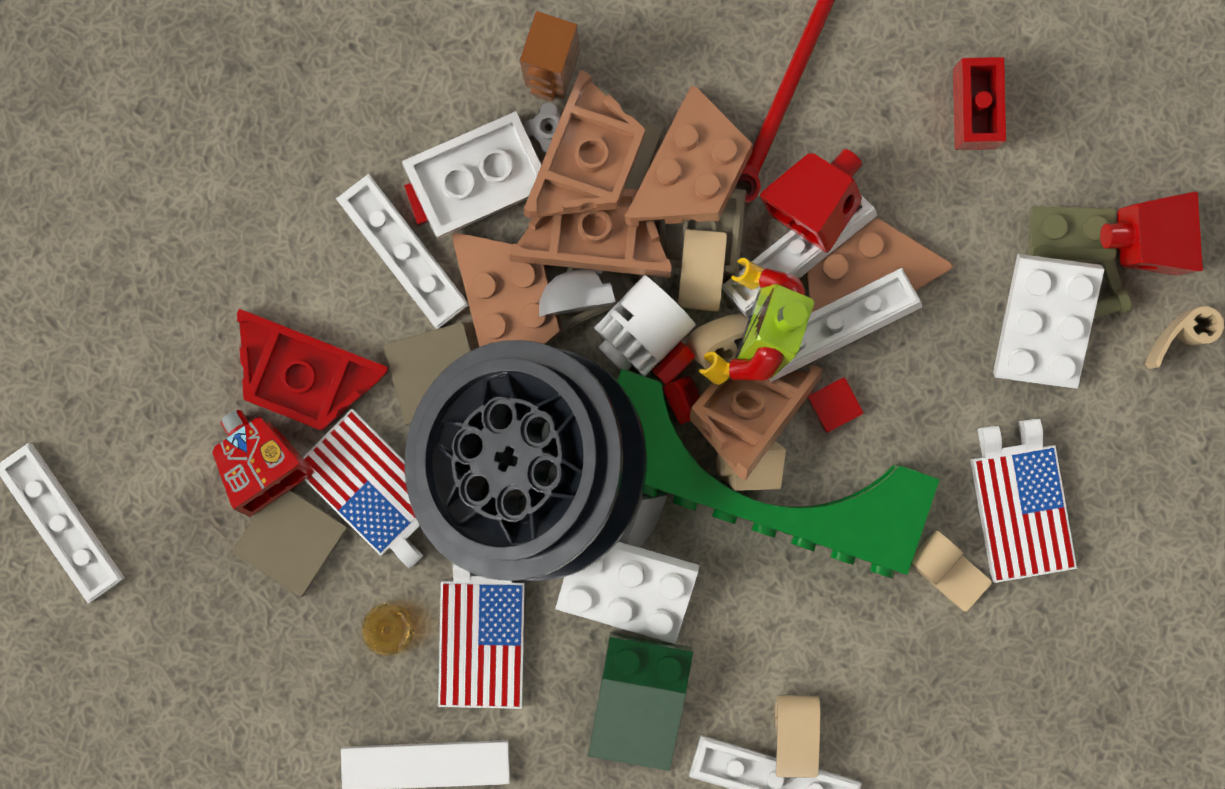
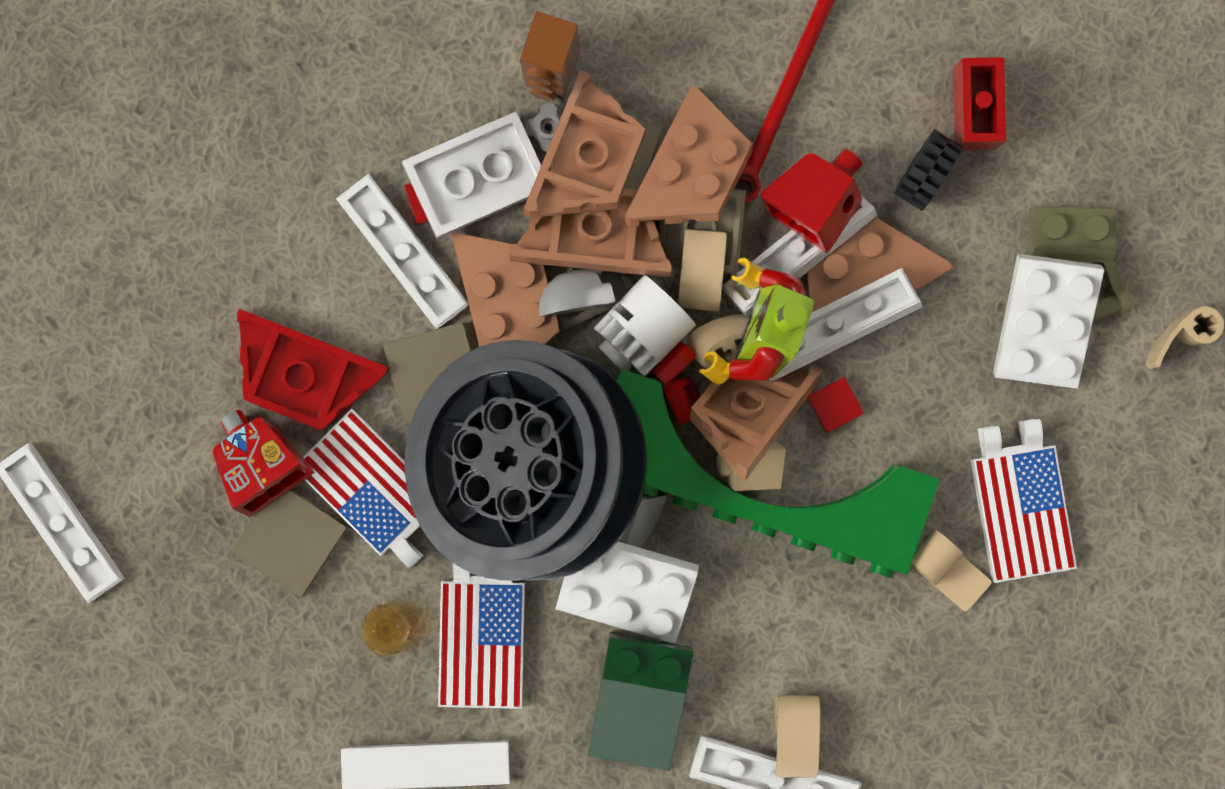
(928, 170): none -> black tyre
(1158, 235): red torso -> none

